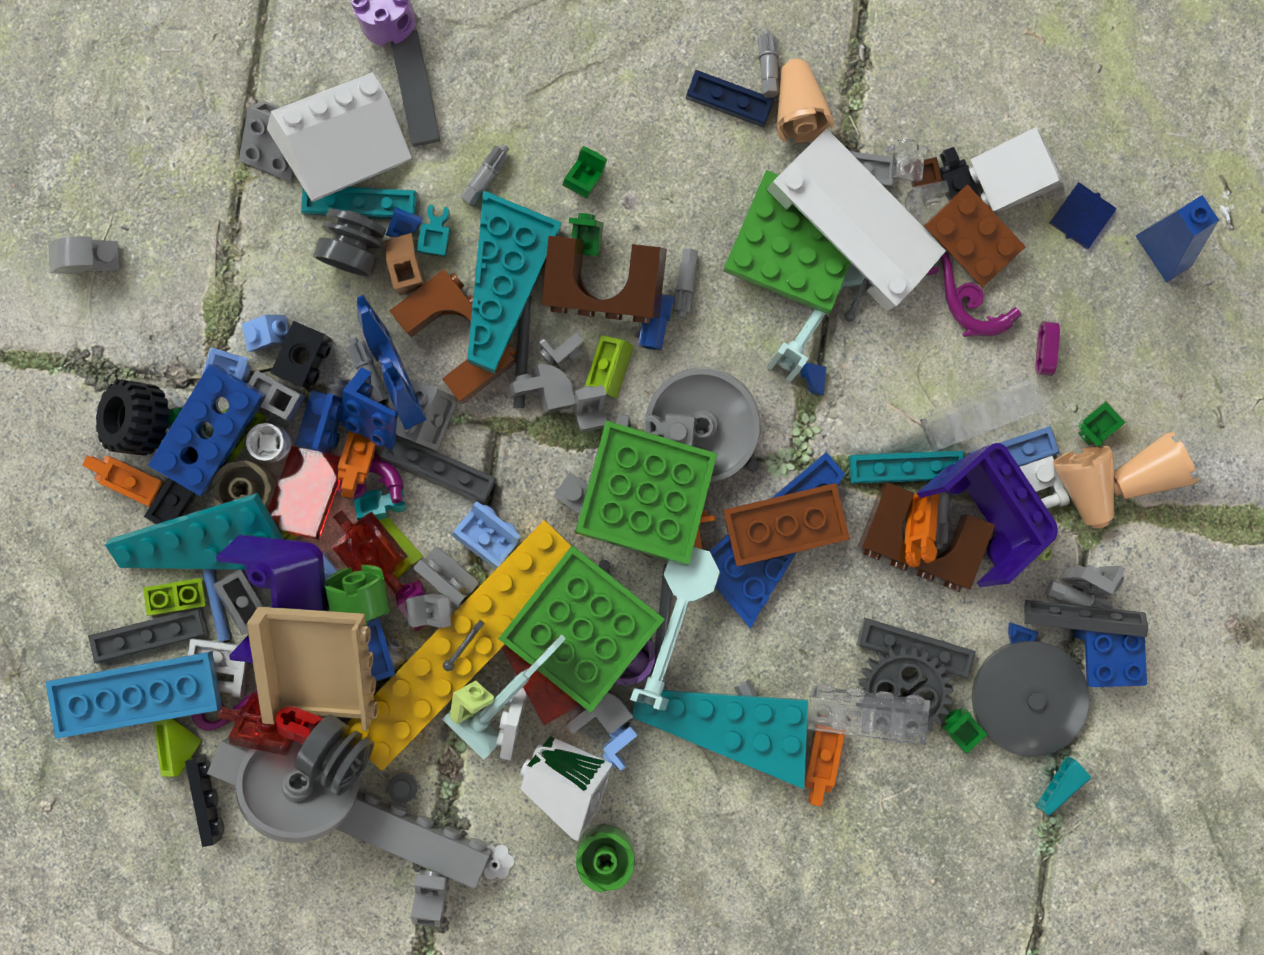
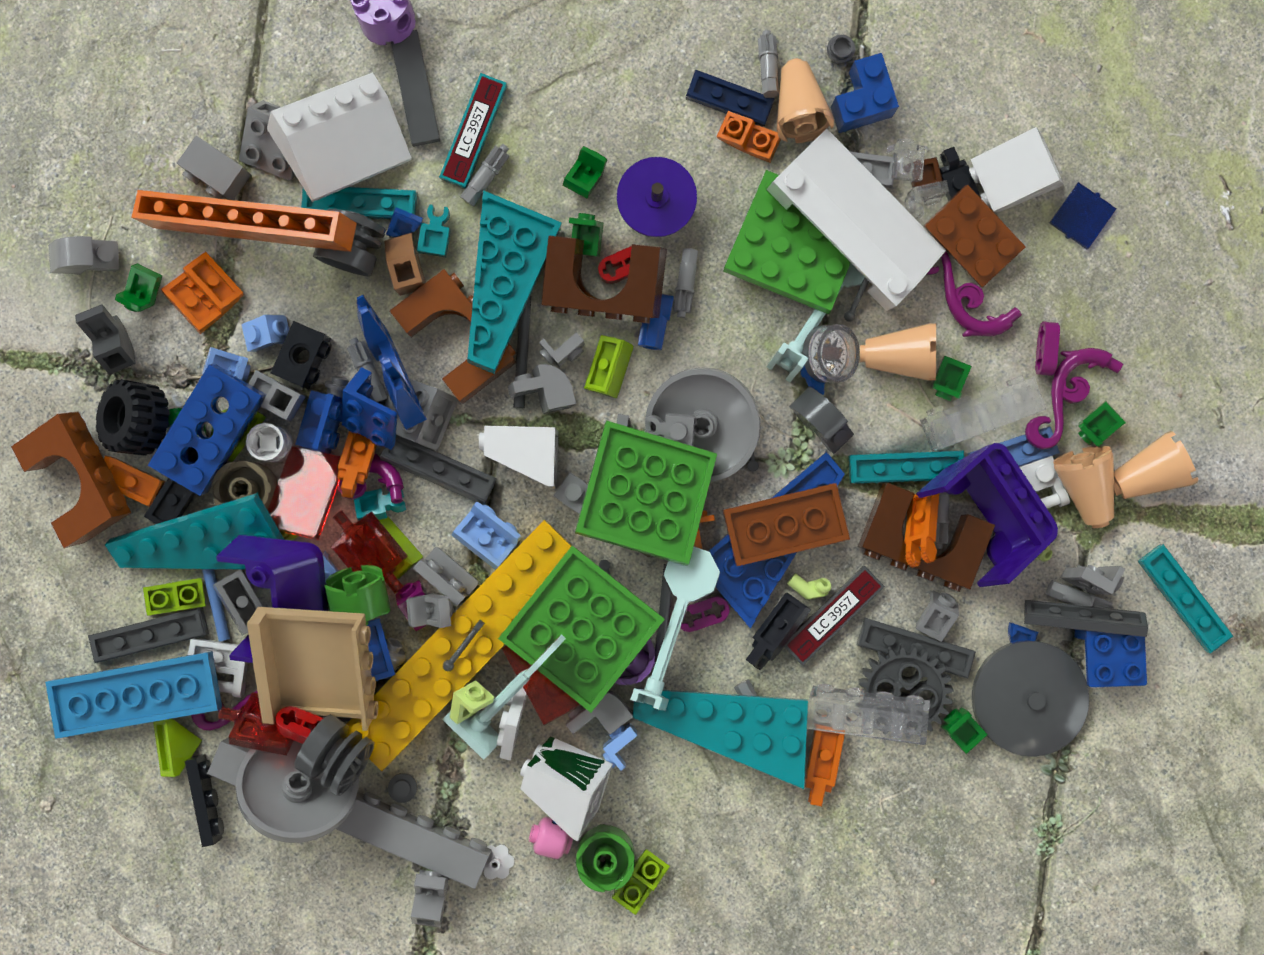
(100, 498): none -> dark orange arch
(108, 337): none -> dark grey brick
(140, 289): none -> green bracket
(202, 292): none -> orange slope
(213, 168): none -> light grey brick
(245, 220): none -> orange brick
(473, 131): none -> tile
(524, 449): none -> white slope
(549, 839): none -> bright pink head
(590, 408): light grey bracket -> none
(615, 259): none -> red beam
(645, 878): none -> lime slope
(656, 196): none -> dark purple piece
(709, 619): none -> magenta beam
(747, 137): none -> orange slope
(777, 630): none -> black hinge
(811, 589): none -> yellowish green arm
(822, 418): none -> dark grey brick
(831, 353): none -> clear piece
(833, 615): none -> tile
(841, 49): none -> flat silver plate
(872, 95): none -> blue brick
(903, 352): none -> light nougat cone
(938, 616): none -> light grey bracket
(950, 378): none -> green bracket
(1061, 392): none -> magenta plant
(1065, 783): teal slope -> none
(1179, 237): blue slope -> none
(1185, 598): none -> teal tile

